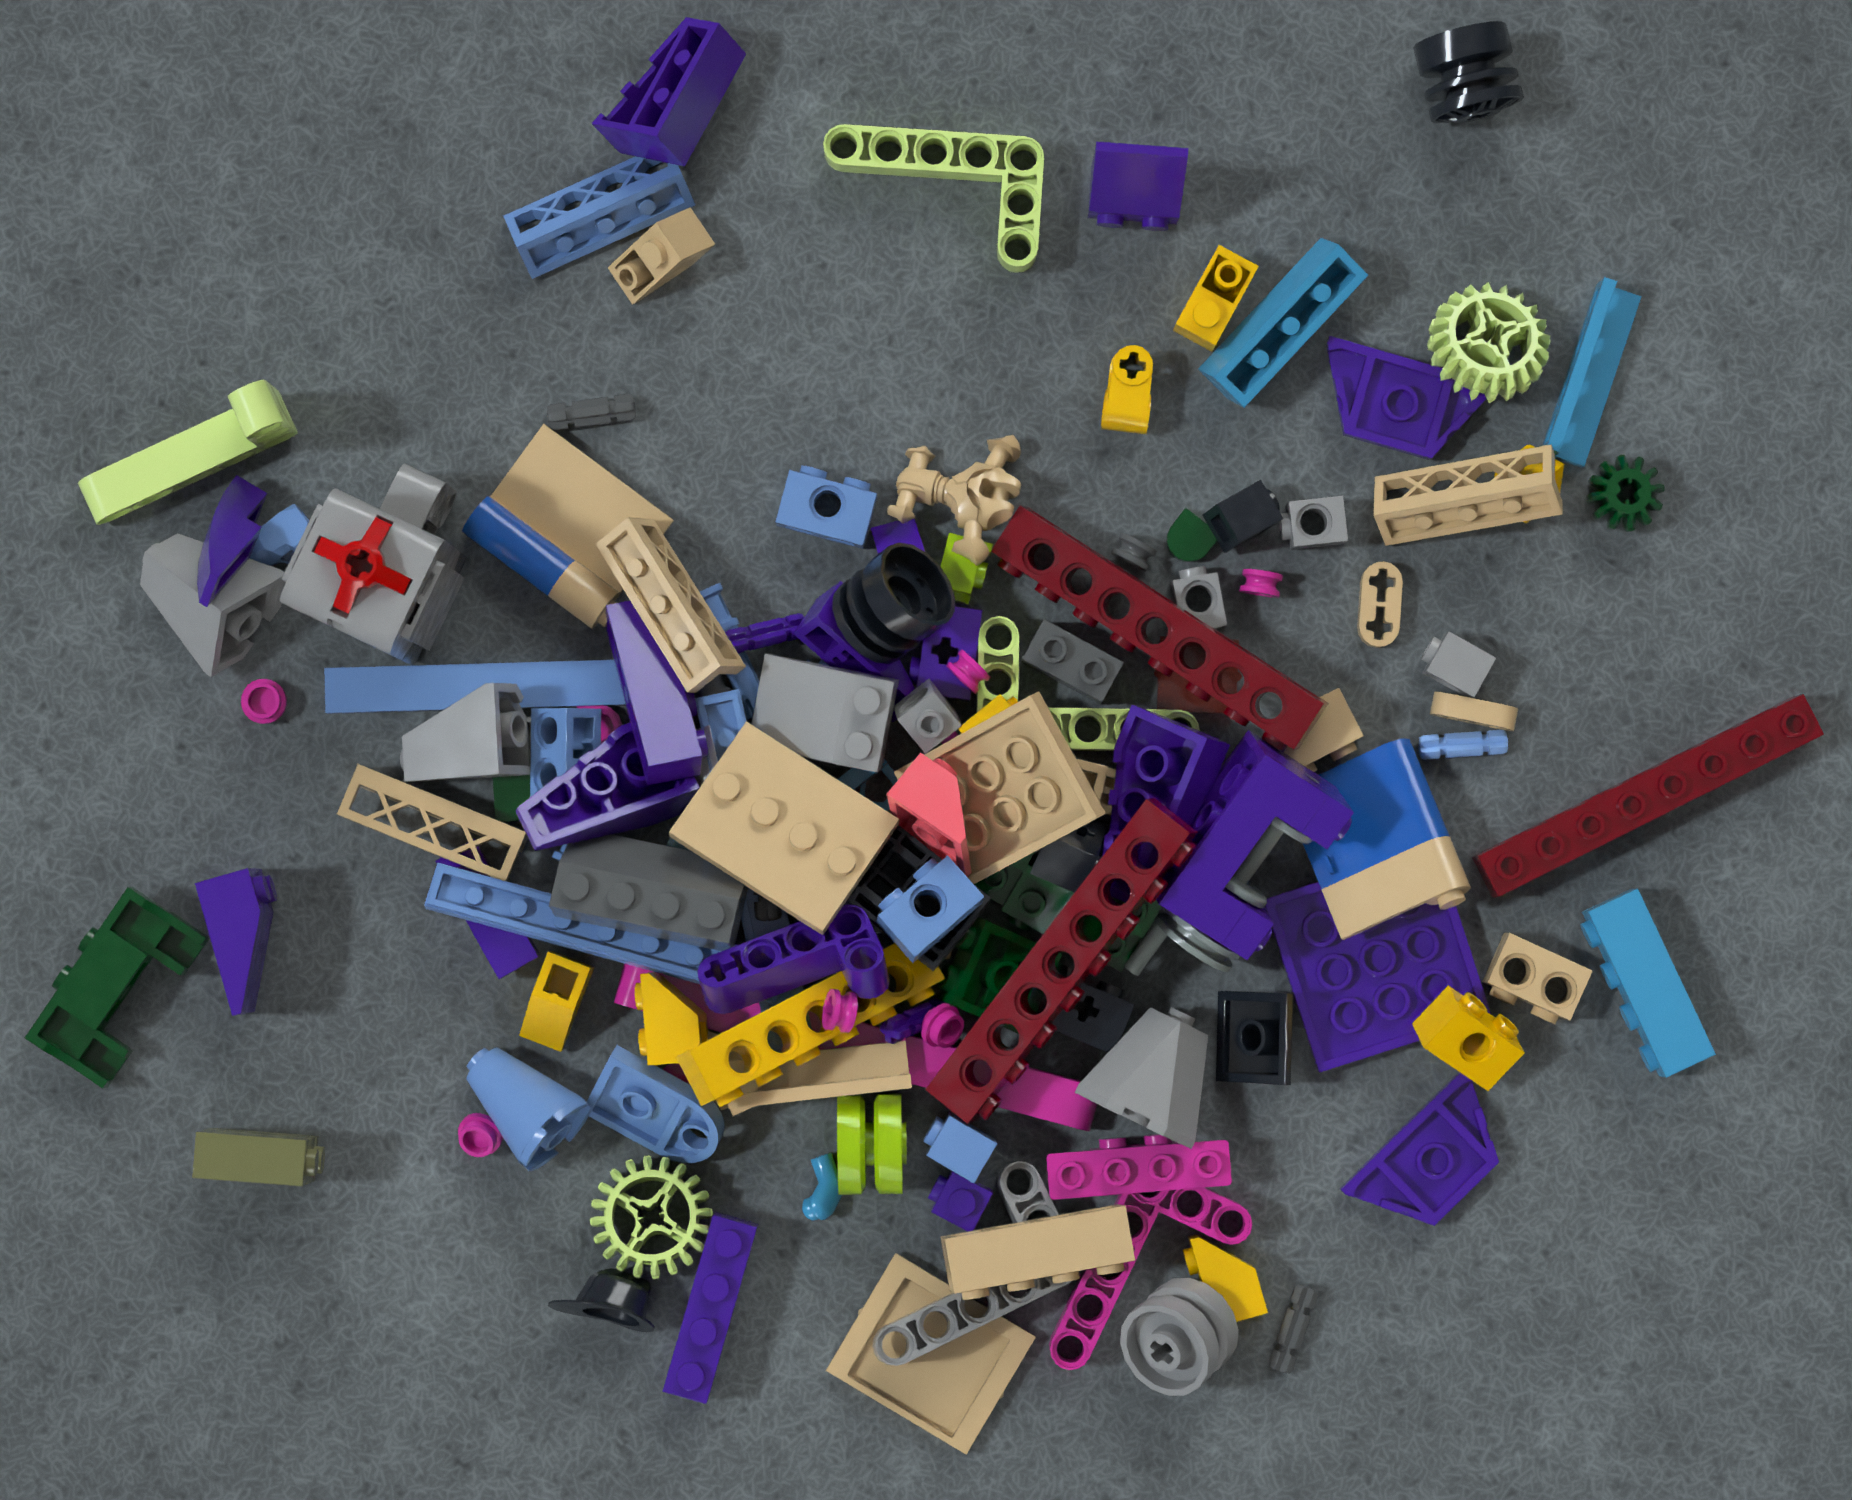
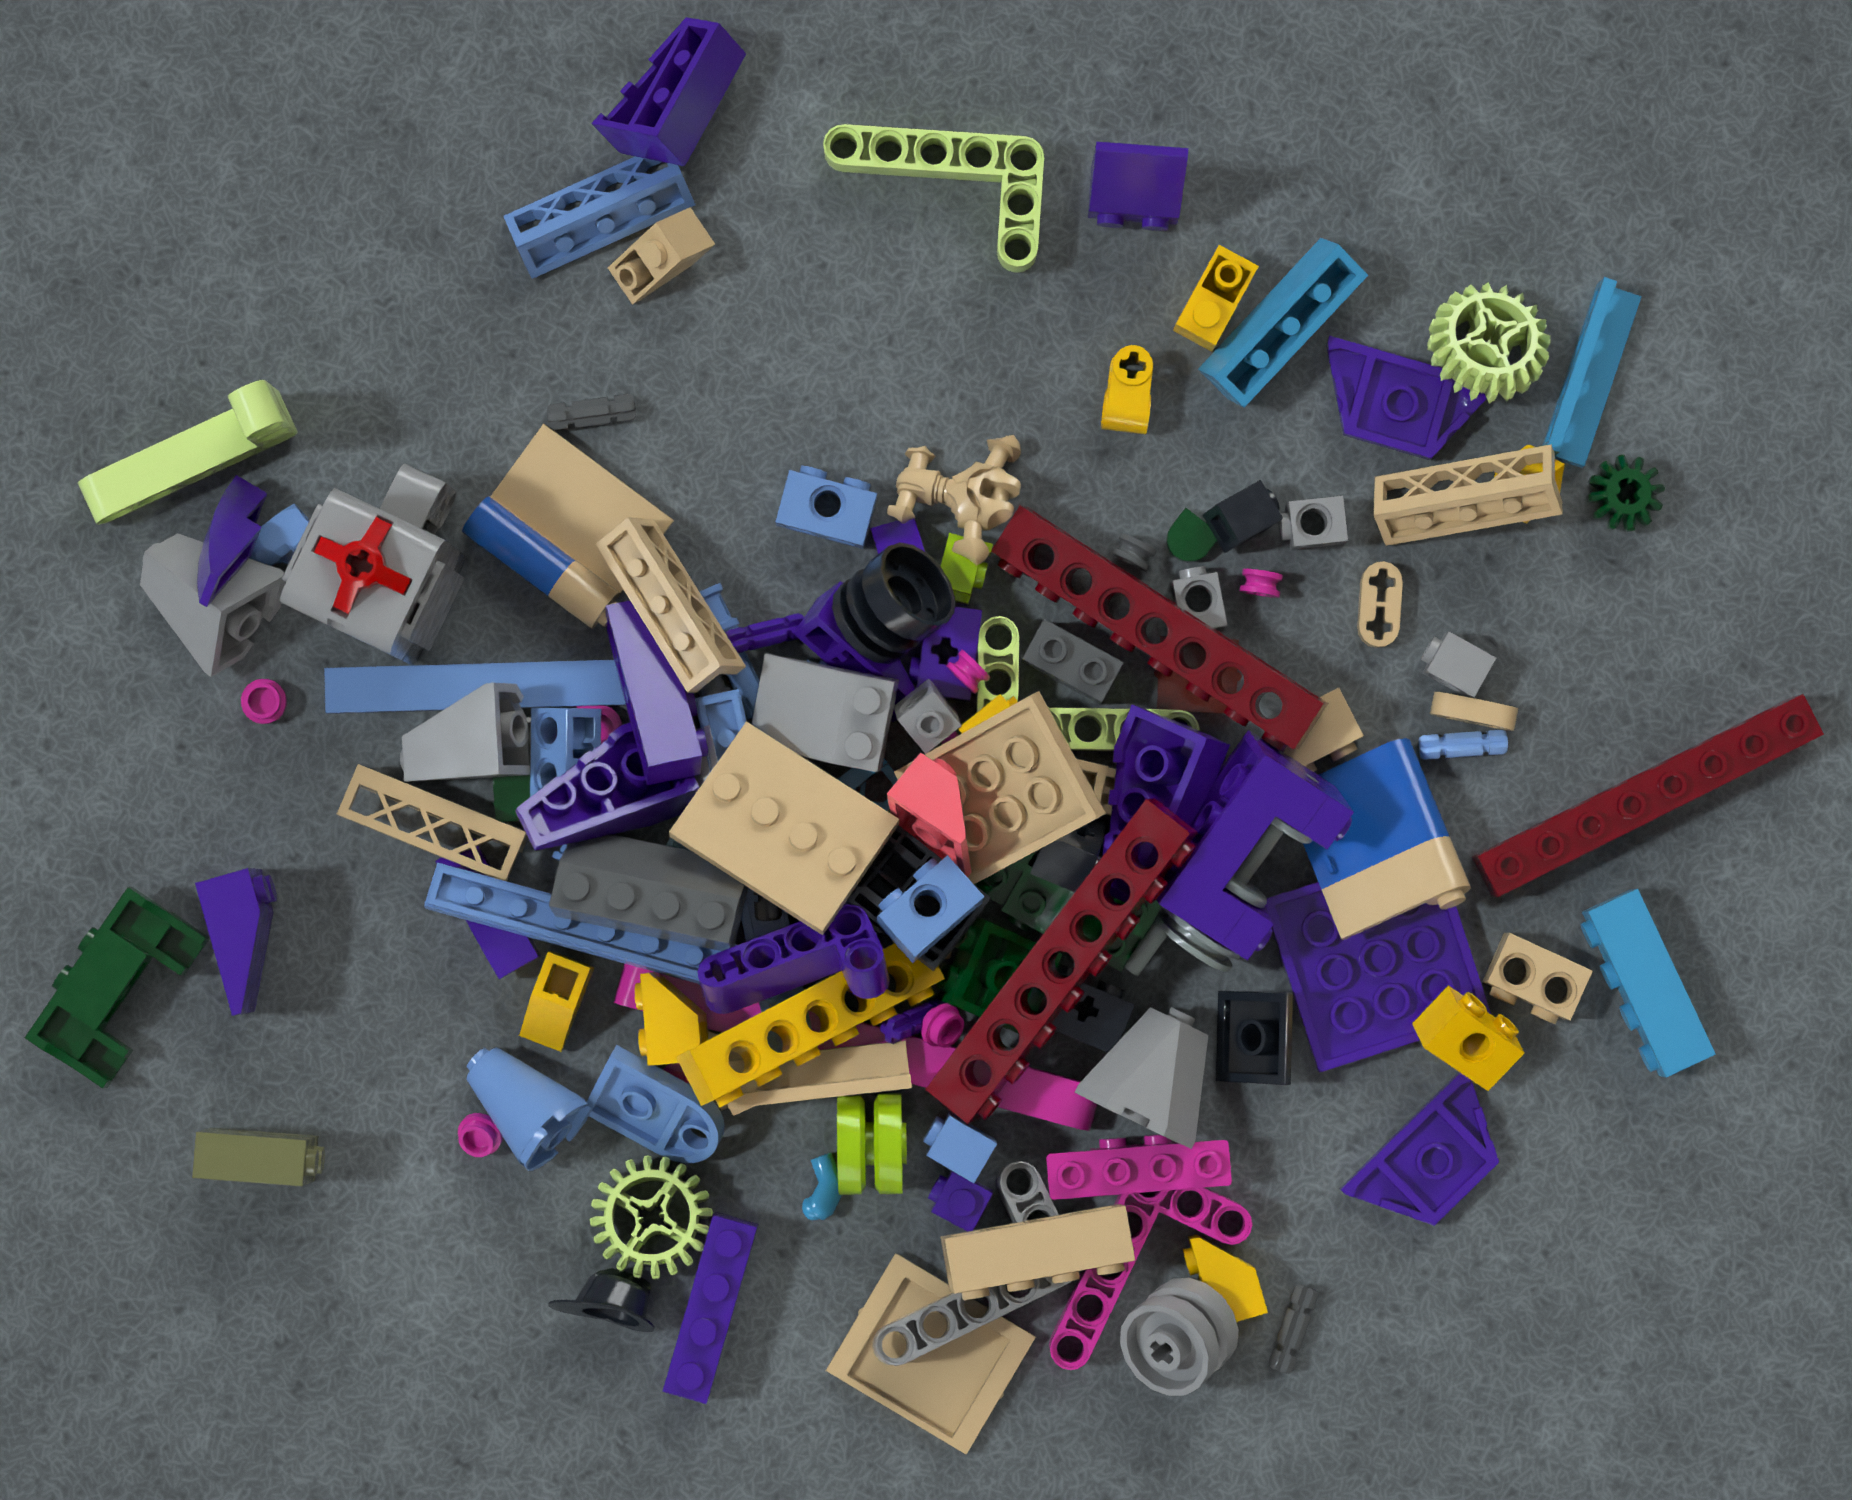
(839, 1010): dark pink bush -> none
(1466, 63): black wheel -> none

